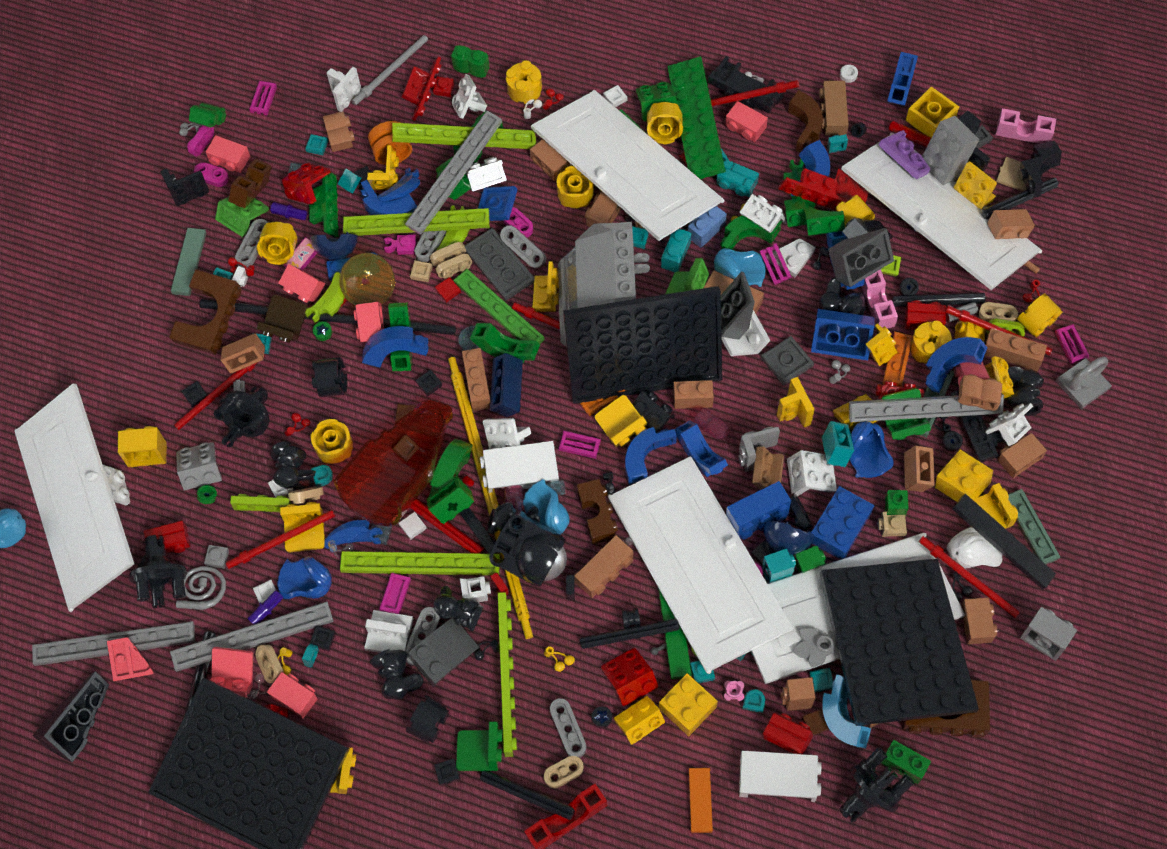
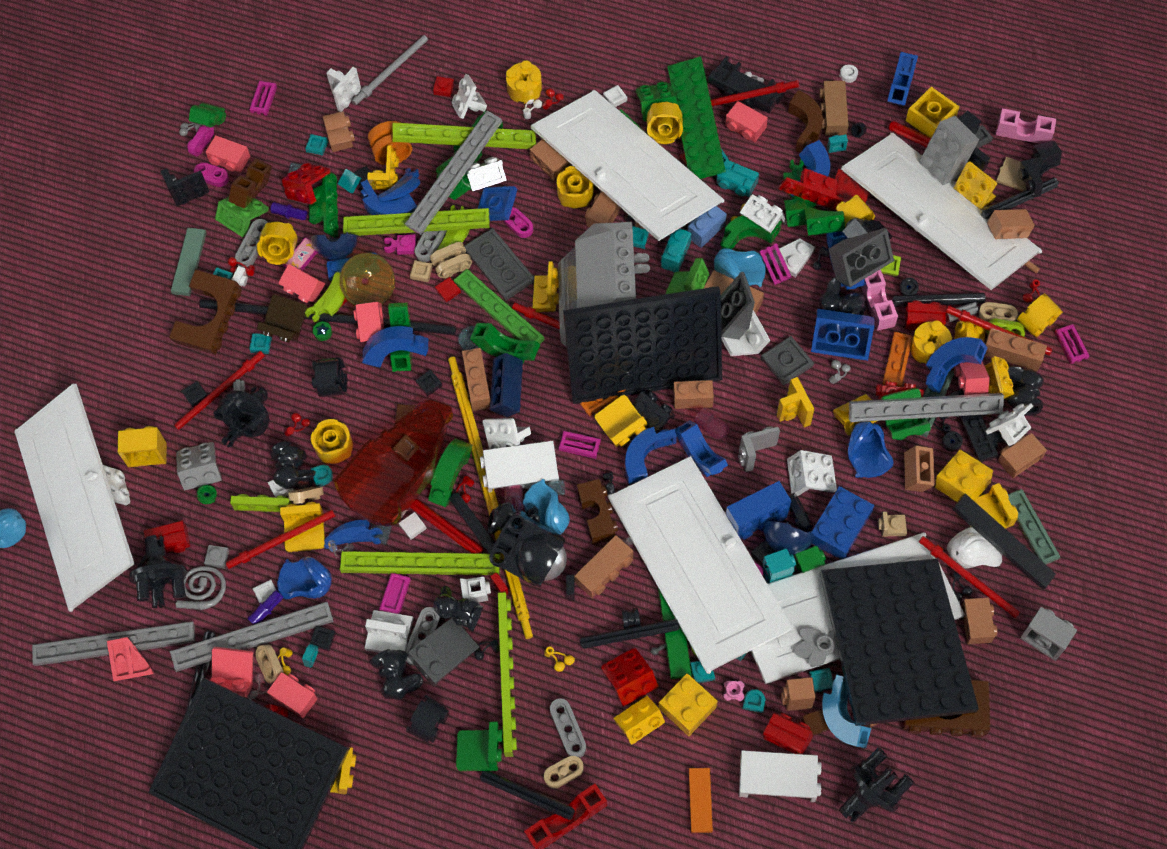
(69, 724): black wedge -> none
(242, 353): nougat brick -> none
(418, 87): red bracket -> none
(447, 772): black plate -> none
(450, 500): green brick -> none
(470, 61): green brick -> none
(516, 244): light grey plate -> none
(601, 717): black tile -> none
(767, 468): medium nougat bracket -> none
(837, 444): teal brick -> none
(882, 345): yellow bracket -> none
(896, 502): green brick -> none
(903, 153): medium lavender wing -> none
(906, 761): green brick -> none
(980, 392): nougat brick -> none
(1084, 381): light grey tile -> none

